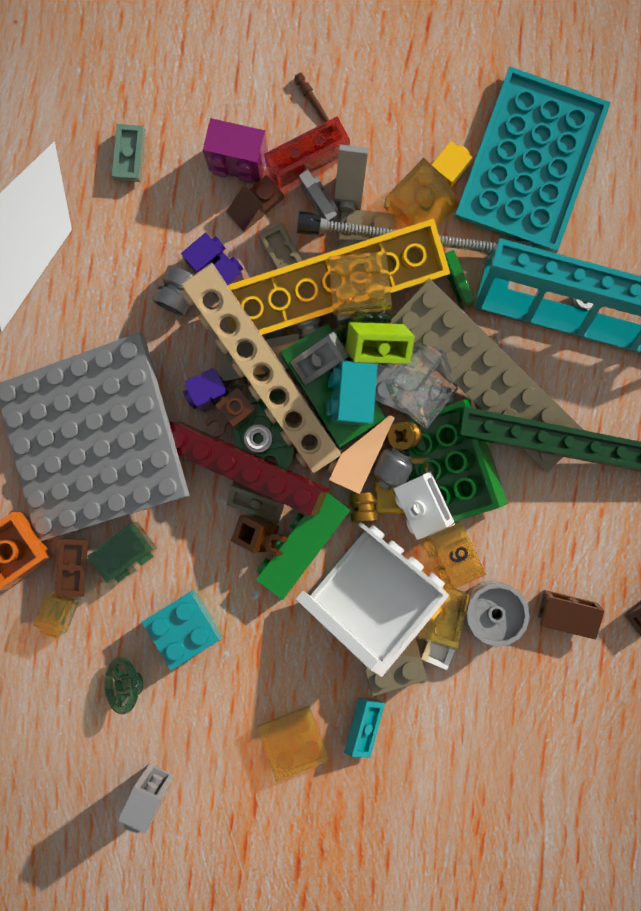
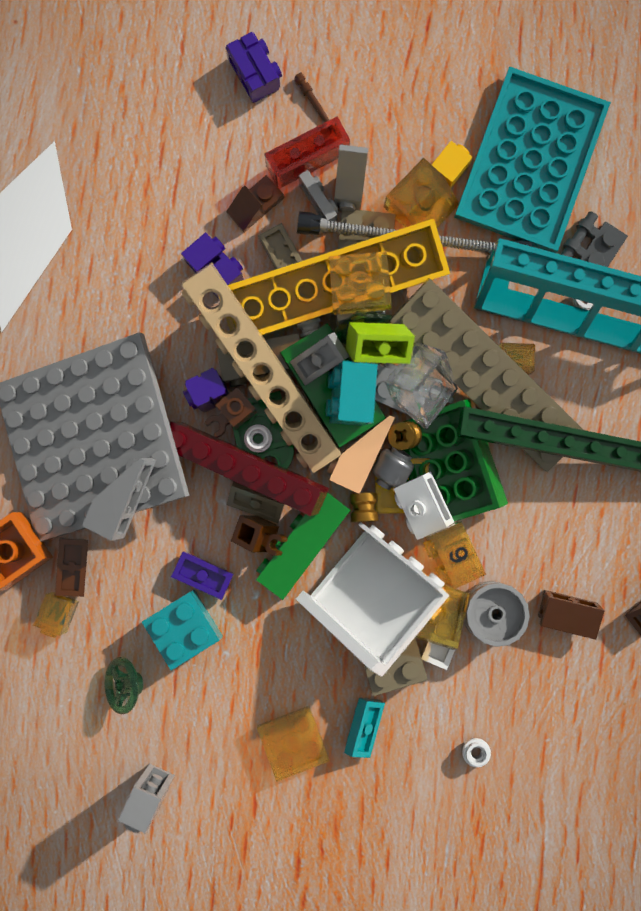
(115, 506): none -> light grey slope
(122, 553): clear green brick -> none
(128, 153): sand green plate -> none
(170, 294): flat silver wheel -> none
(202, 575): none -> dark purple plate
(235, 150): magenta brick -> none
(253, 66): none -> dark purple brick
(458, 281): green tile -> none
(480, 760): none -> white plate
(521, 354): none -> clear yellow brick
(604, 241): none -> dark grey plate

